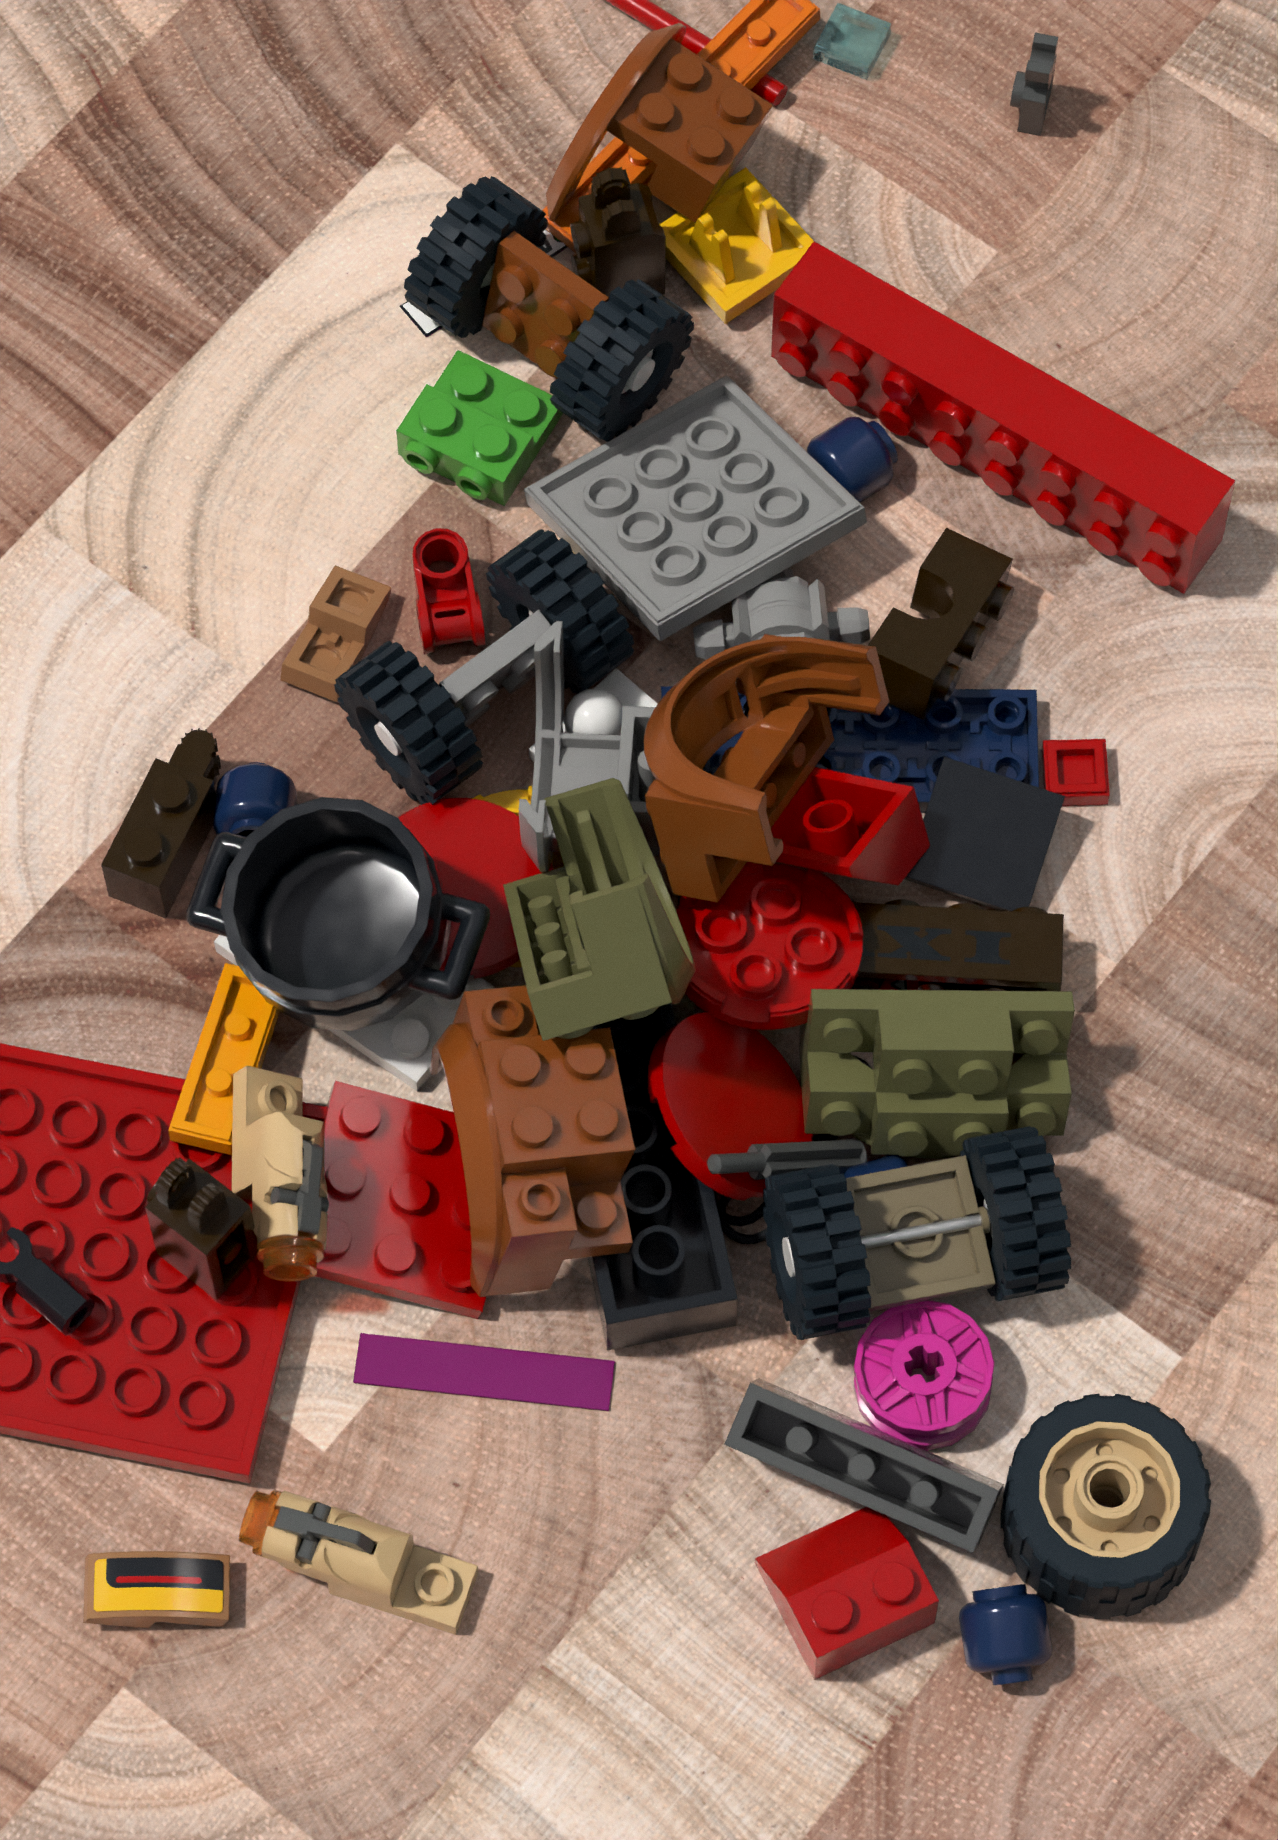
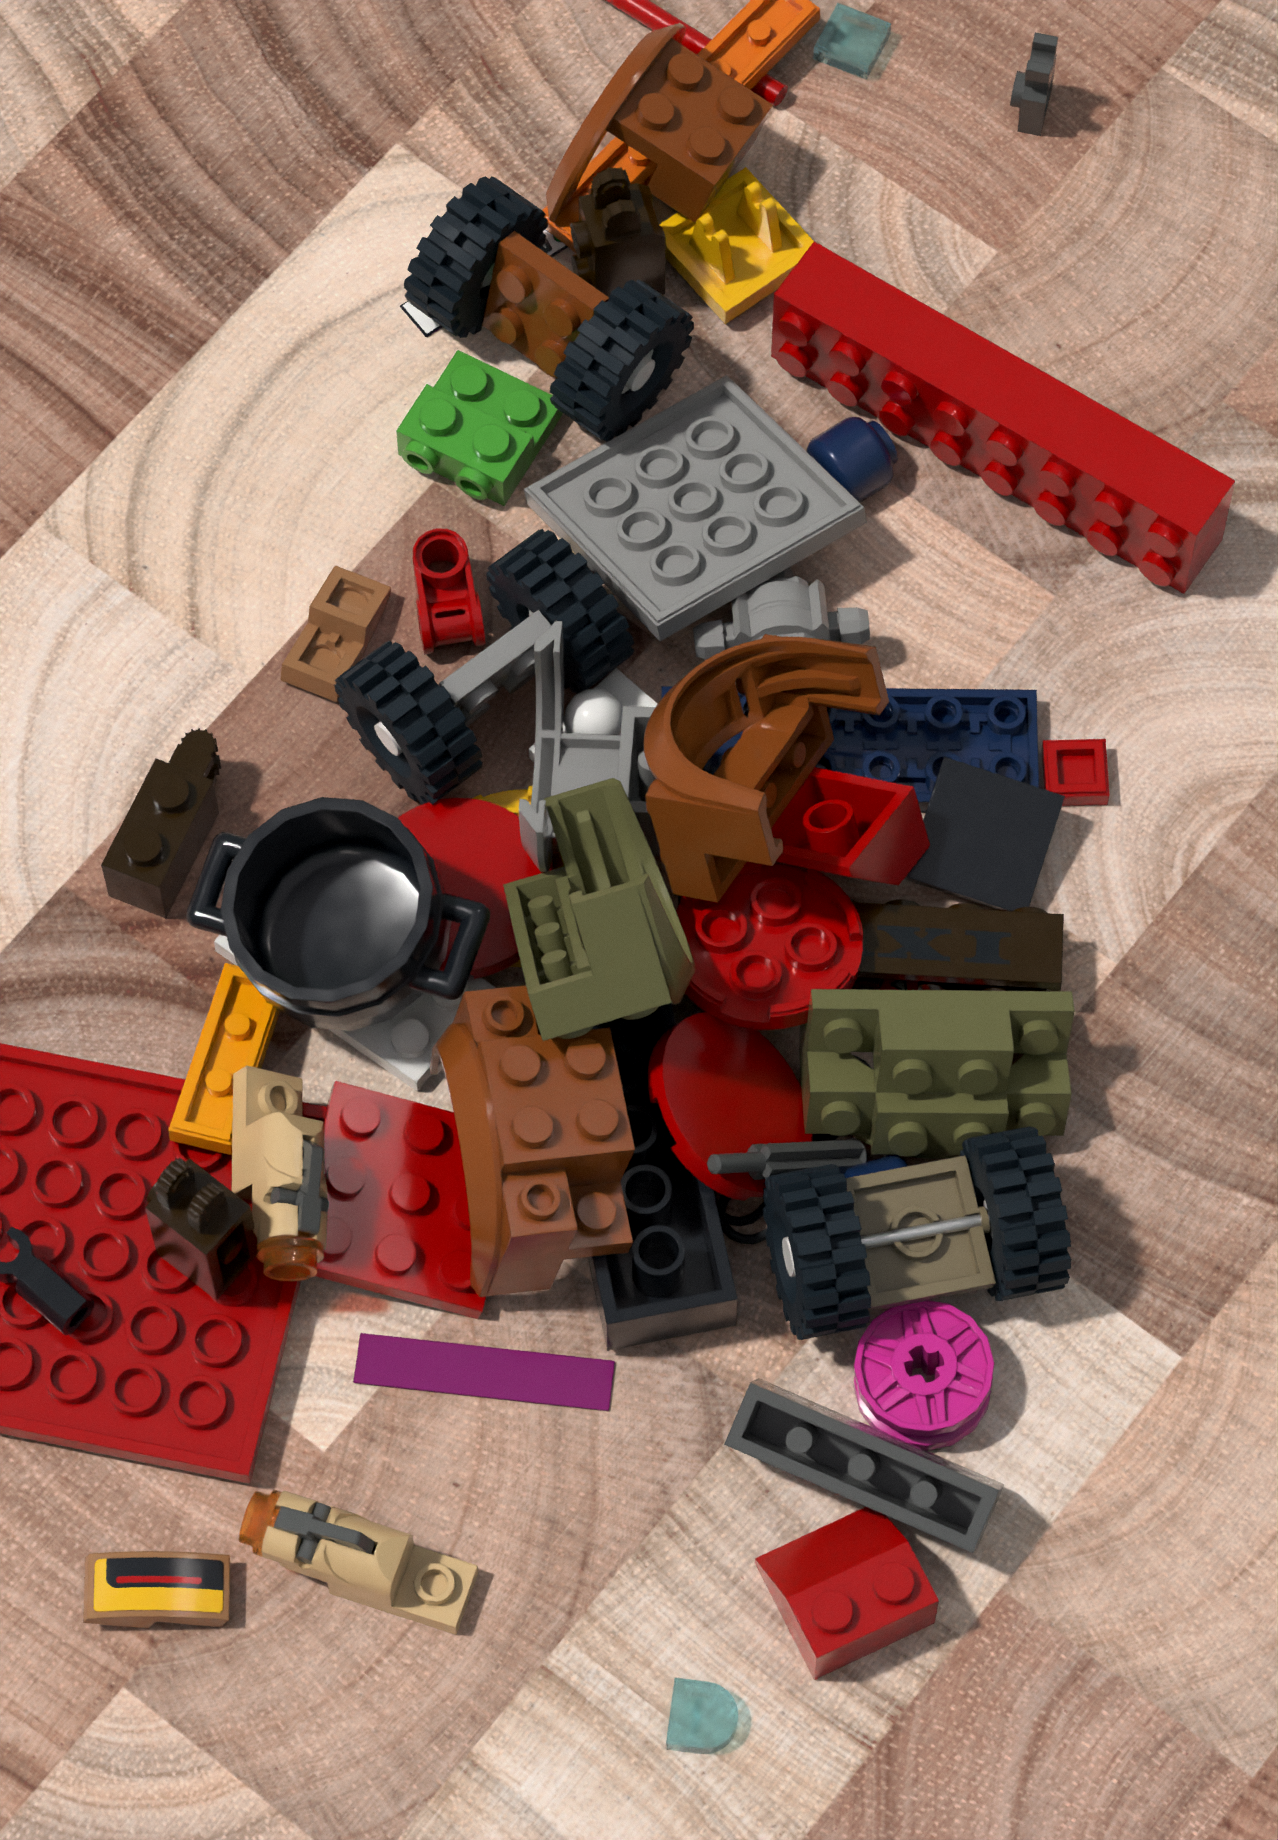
(250, 797): dark blue head -> none
(700, 1717): none -> clear light blue tile
(960, 590): dark brown arch -> none
(1005, 1633): dark blue head -> none
(1113, 1456): wheel -> none

